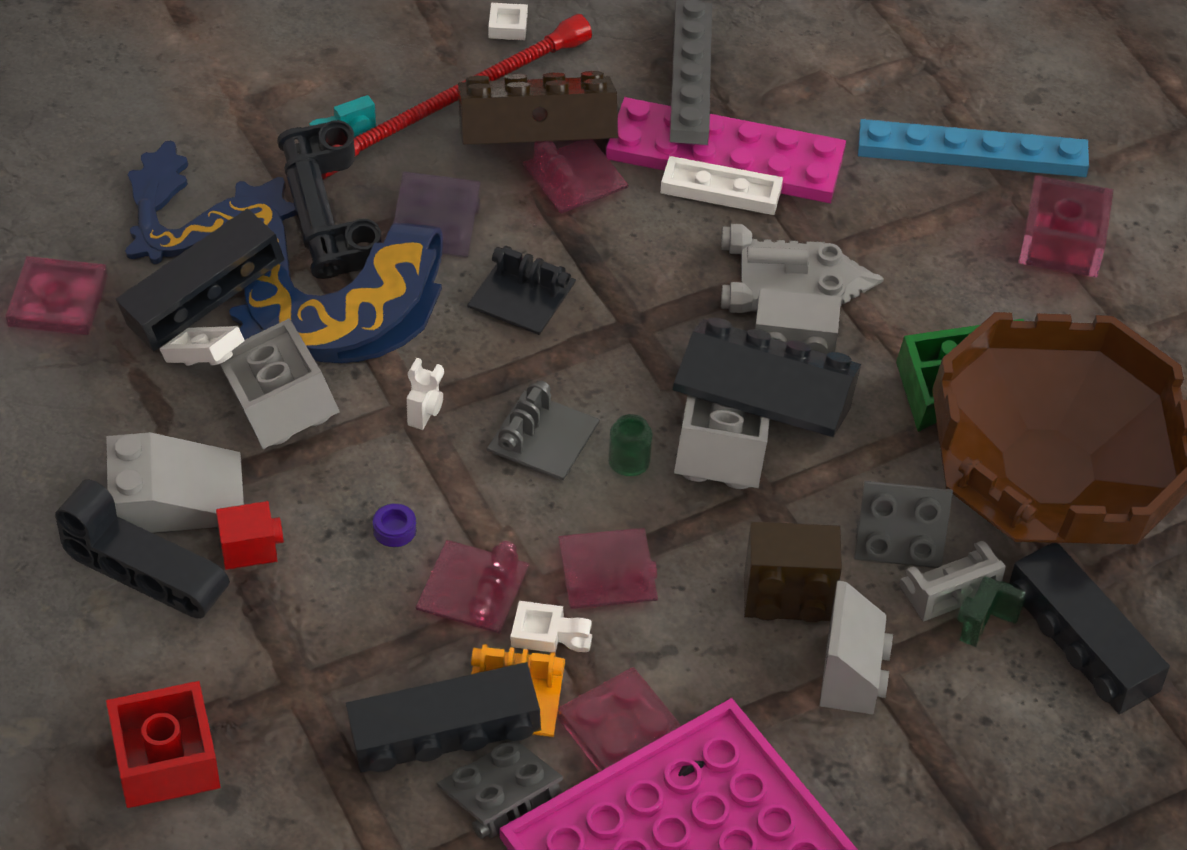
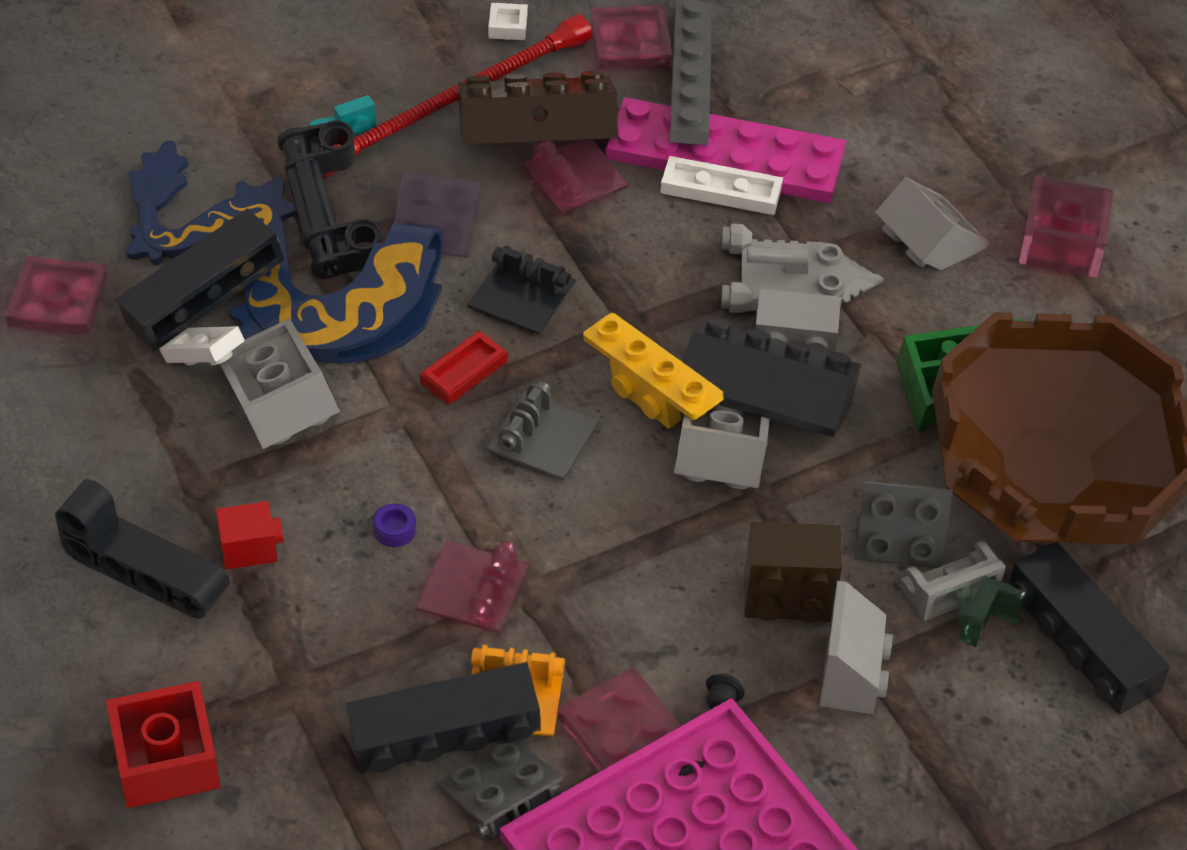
(171, 481): light grey slope -> none
(424, 395): white plate -> none
(463, 367): none -> red tile
(544, 625): white plate -> none
(608, 568): clear pink hinge -> none
(630, 445): clear green brick -> none
(631, 37): none -> clear pink plate
(650, 373): none -> yellow bracket
(722, 688): none -> black piece
(929, 226): none -> light grey slope
(973, 148): dark azure plate -> none

